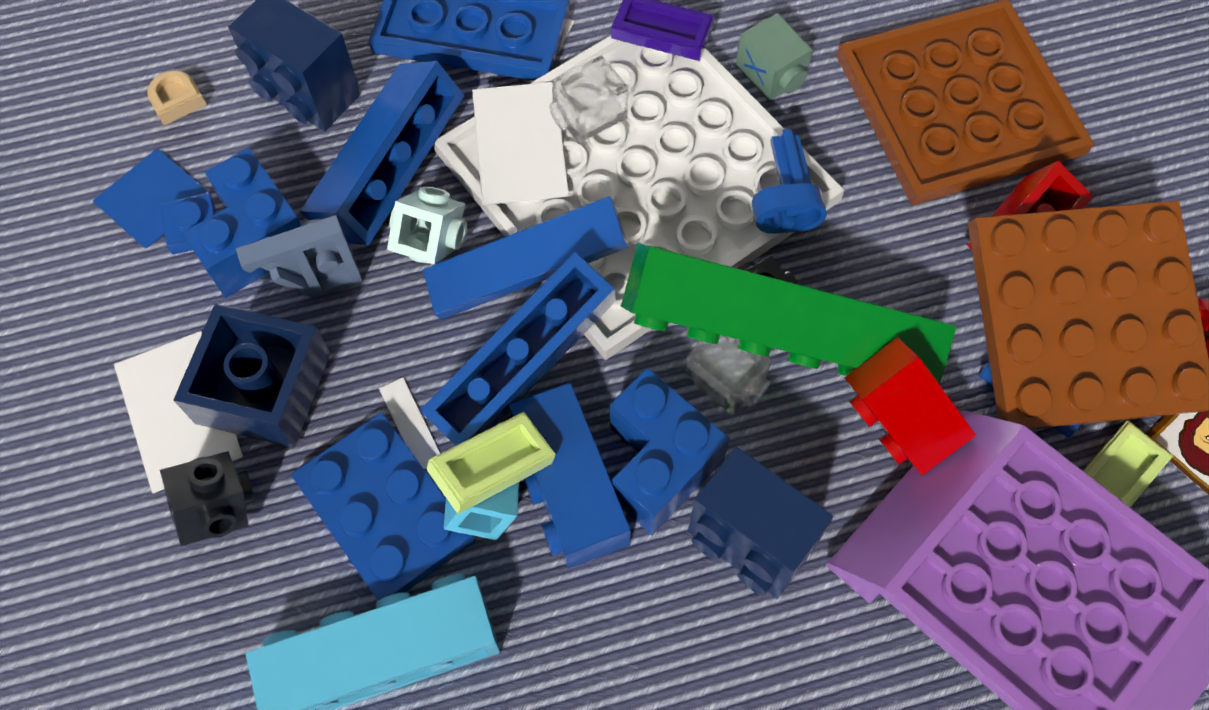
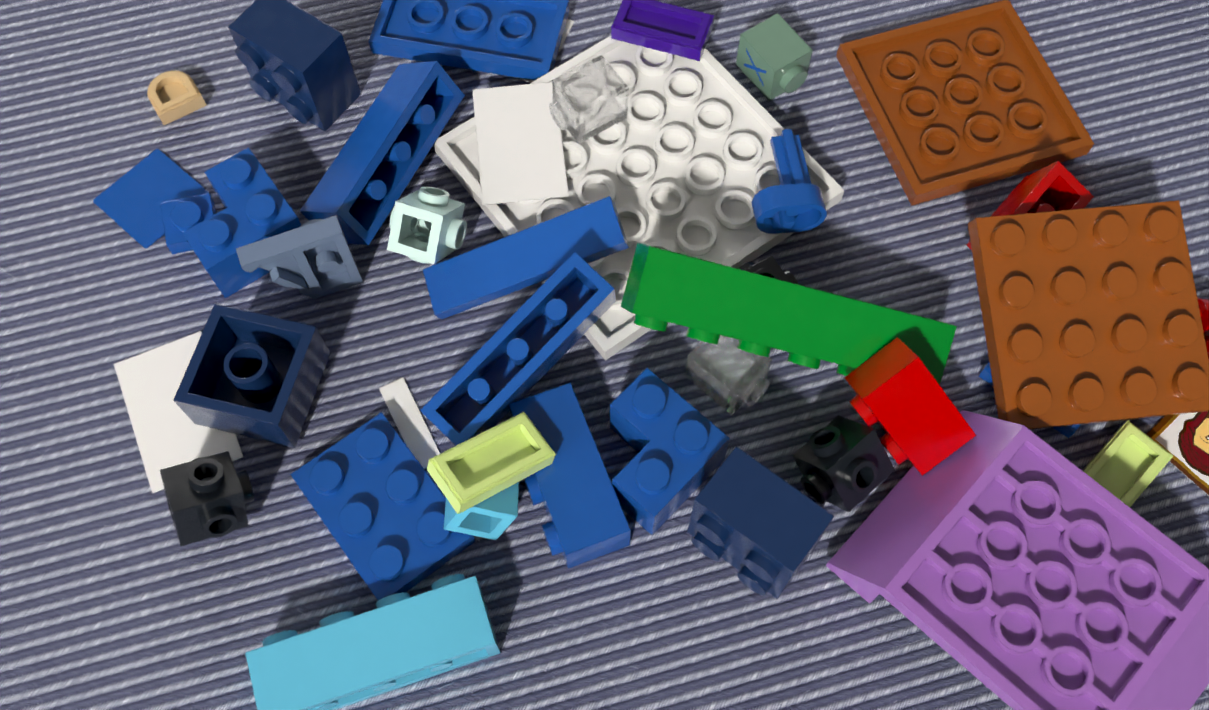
(843, 463): none -> black brick

